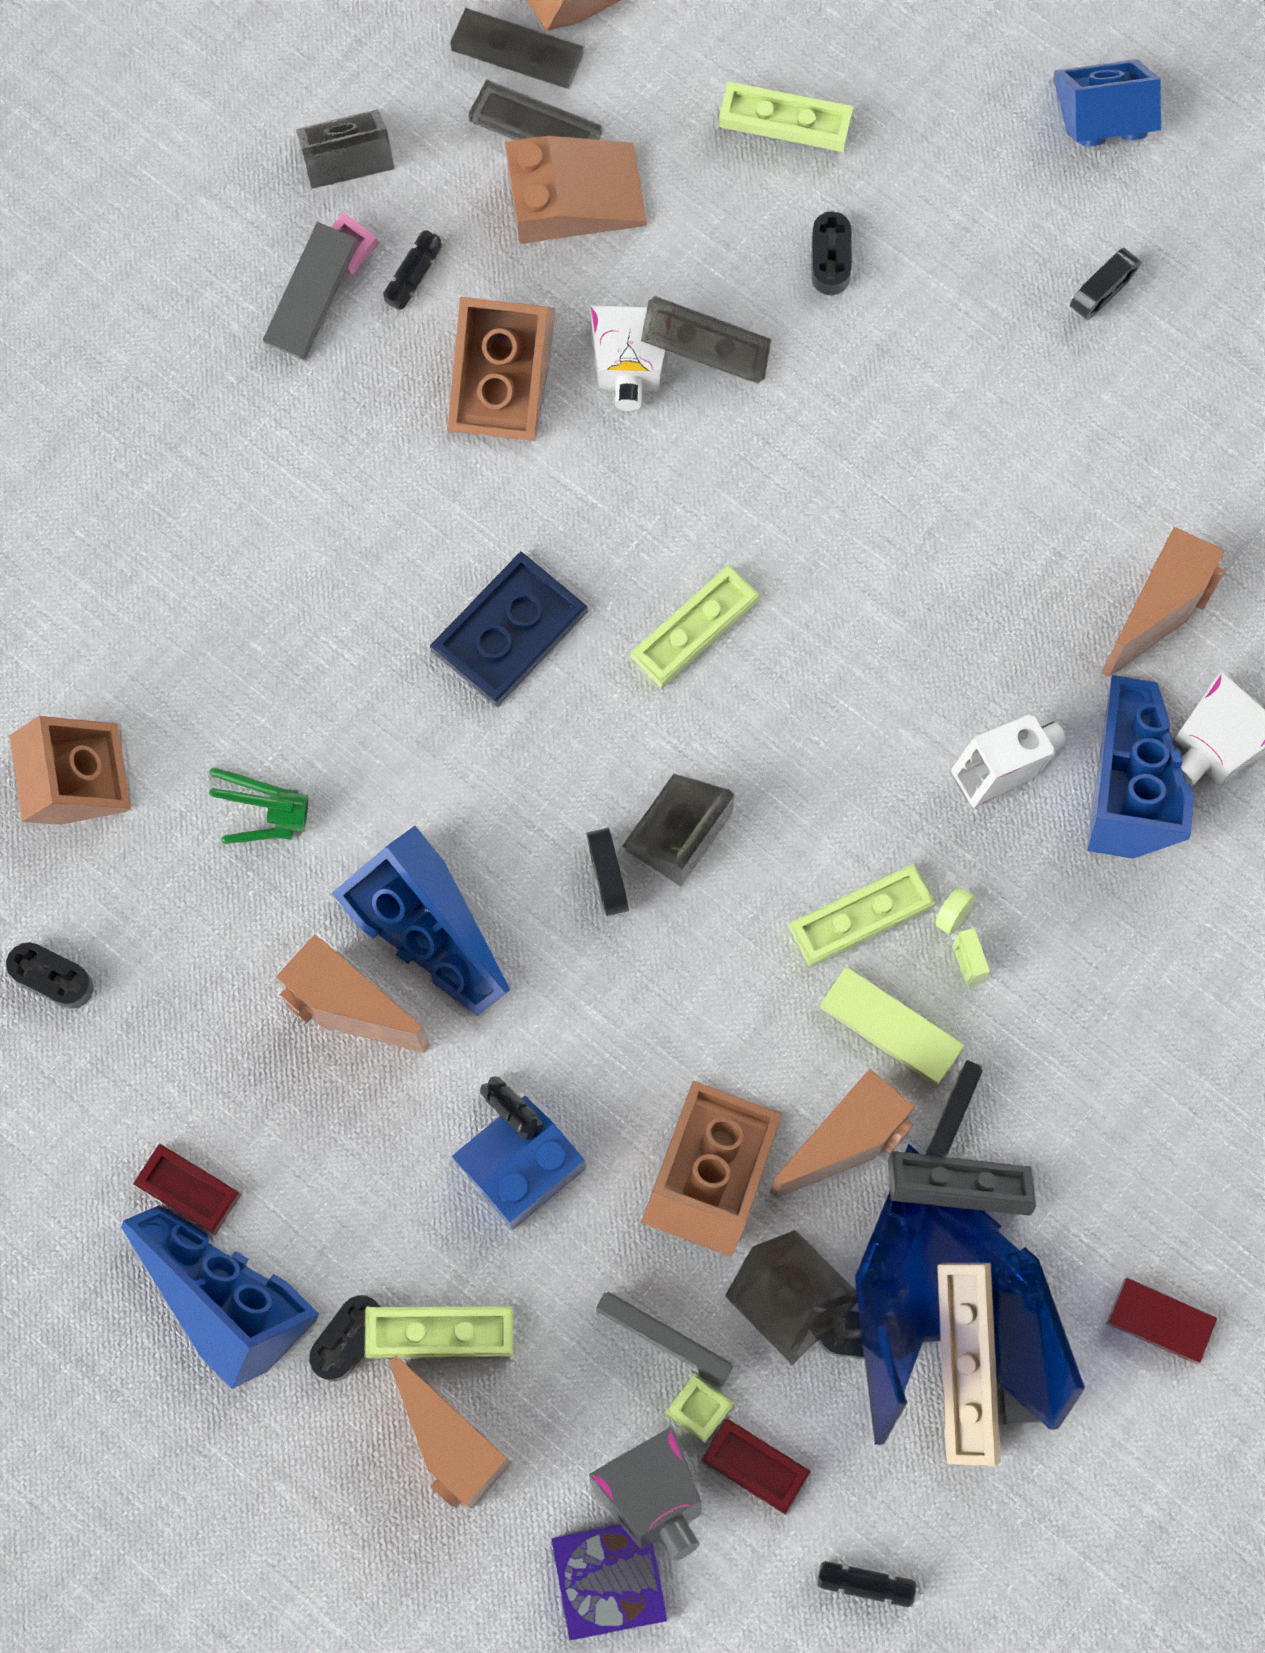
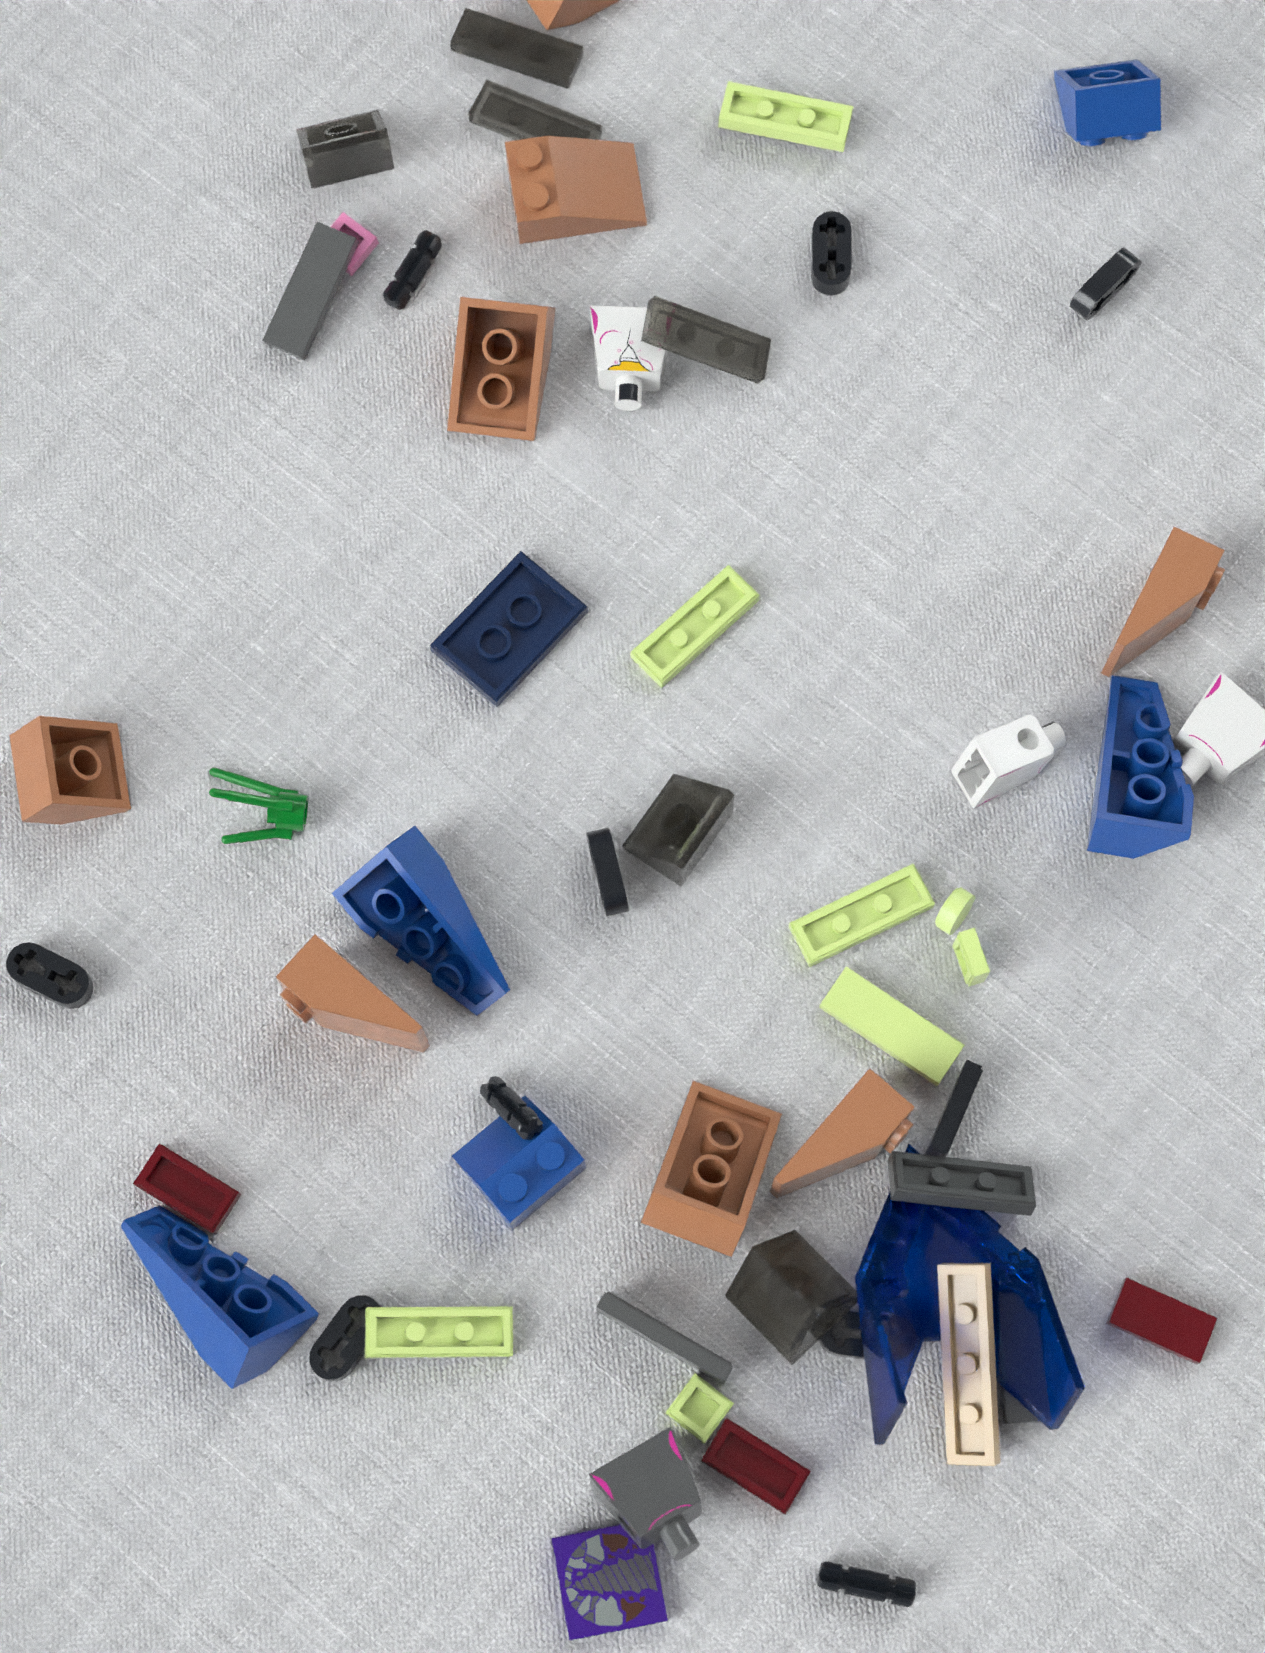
(451, 1447): nougat slope -> none

